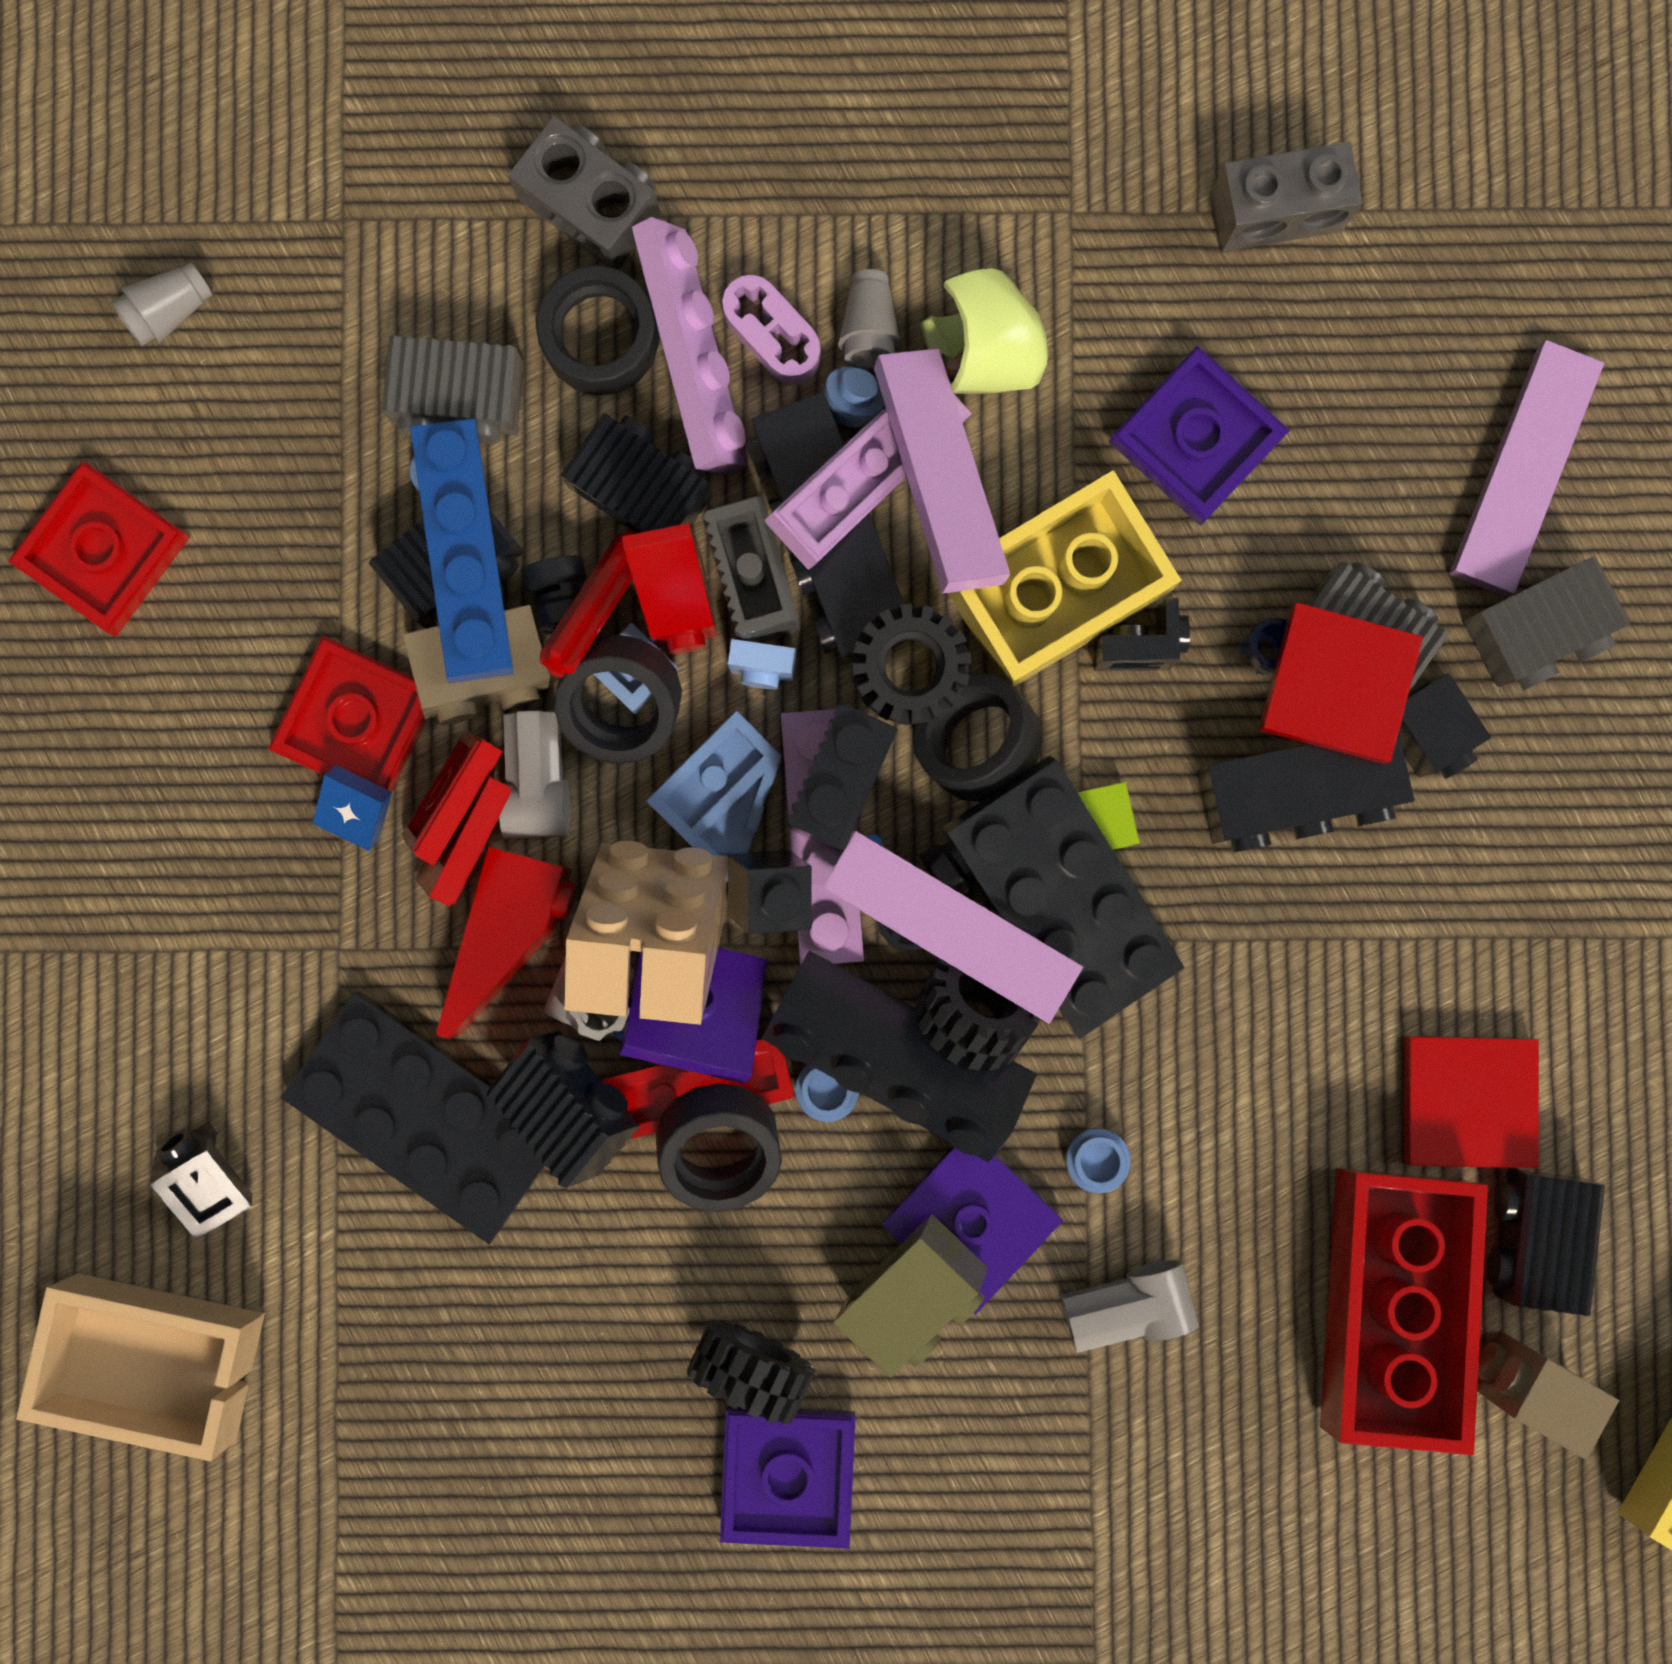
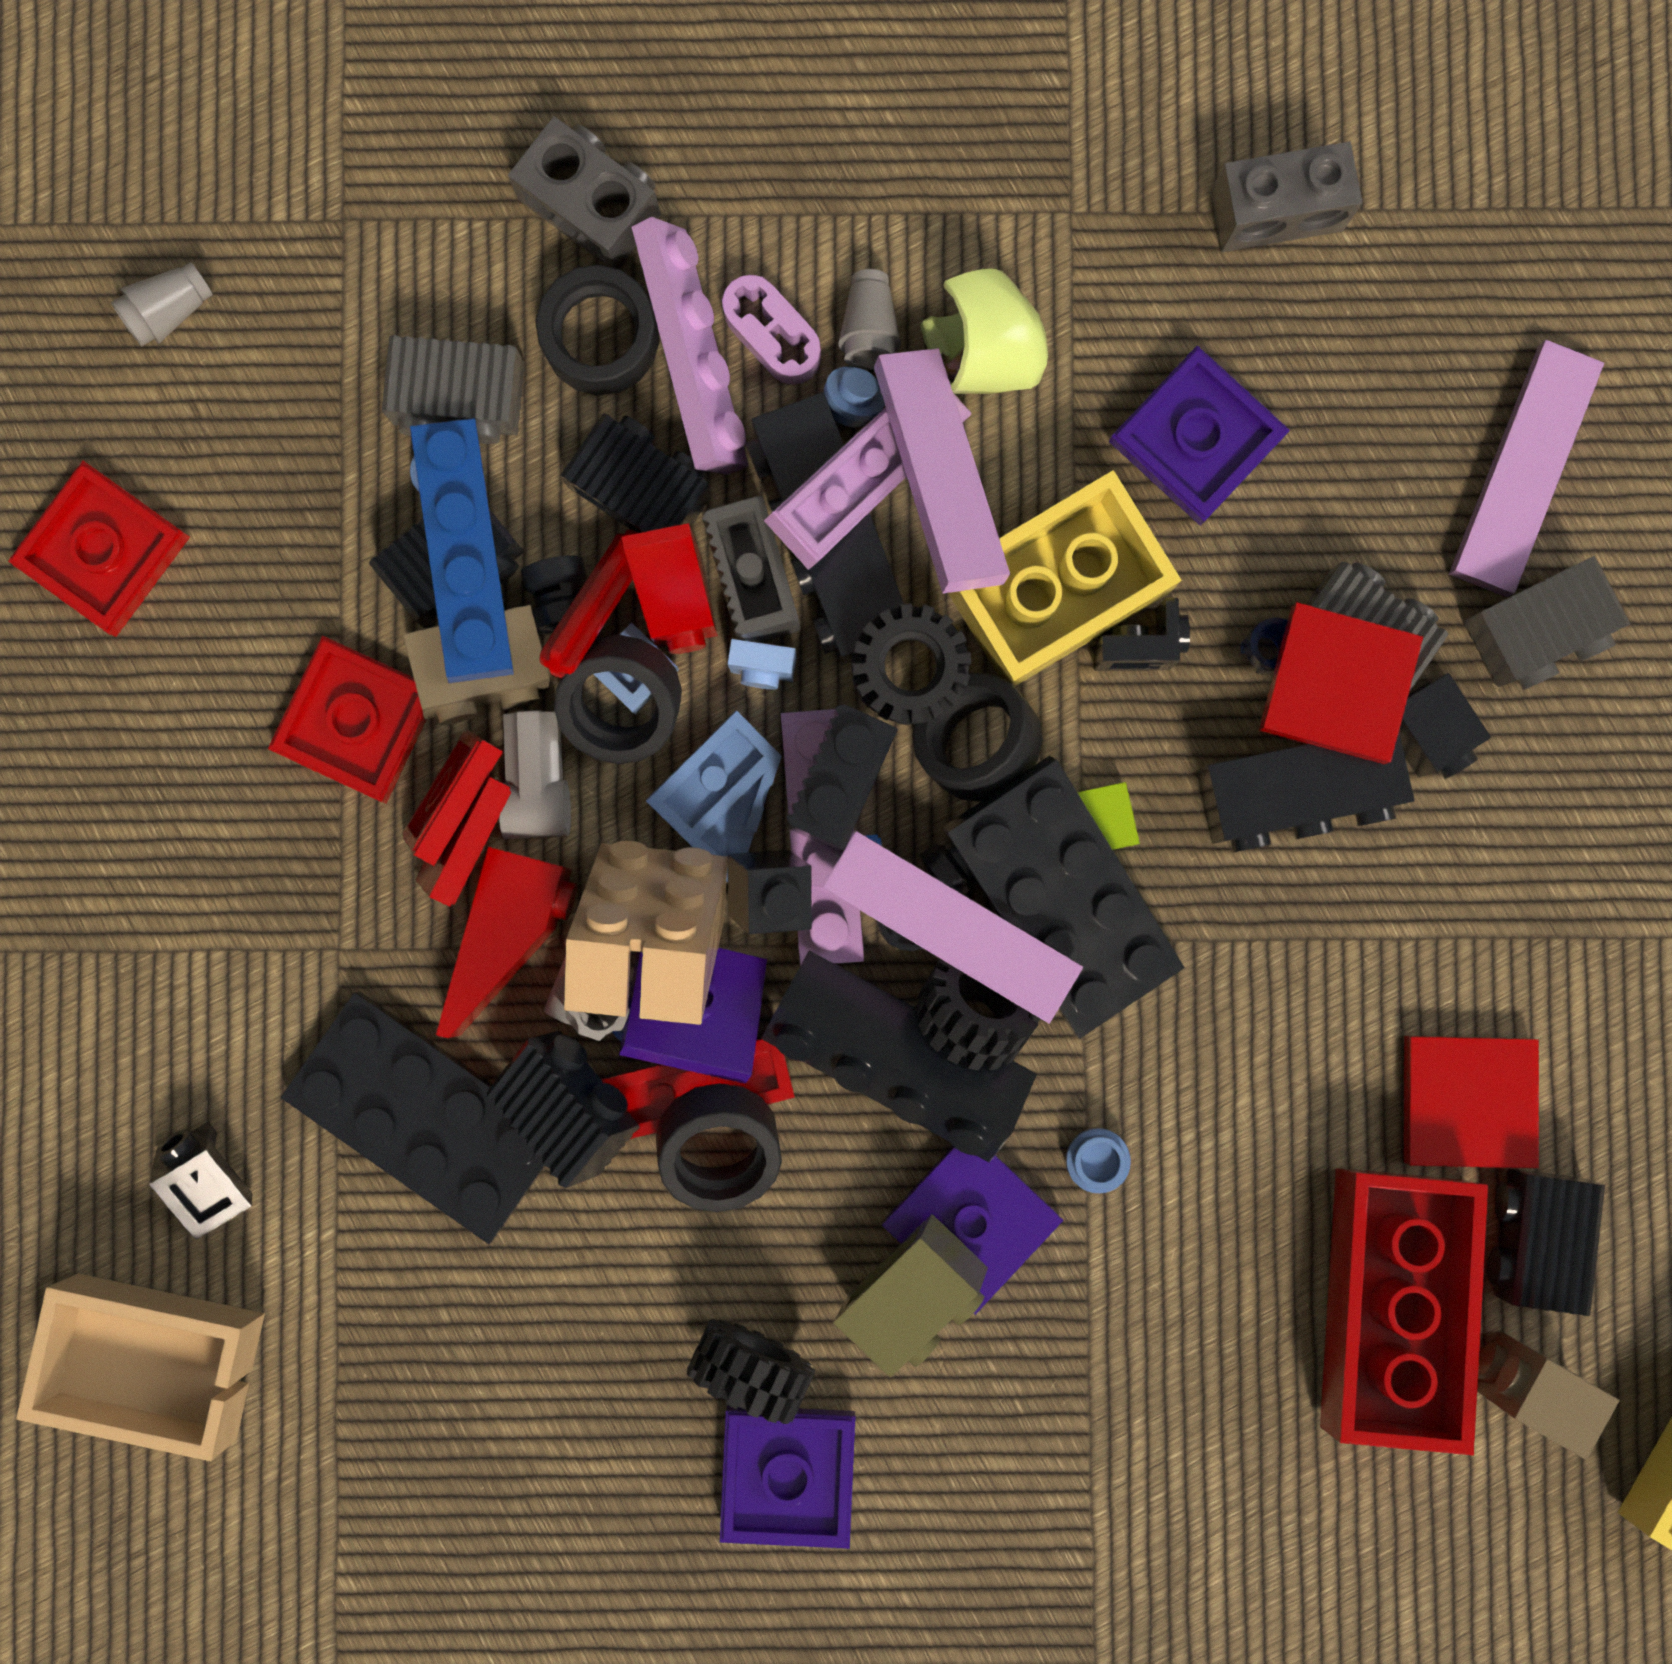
(352, 807): blue tile -> none
(822, 1096): medium blue plate -> none
(1147, 1304): light grey piece -> none

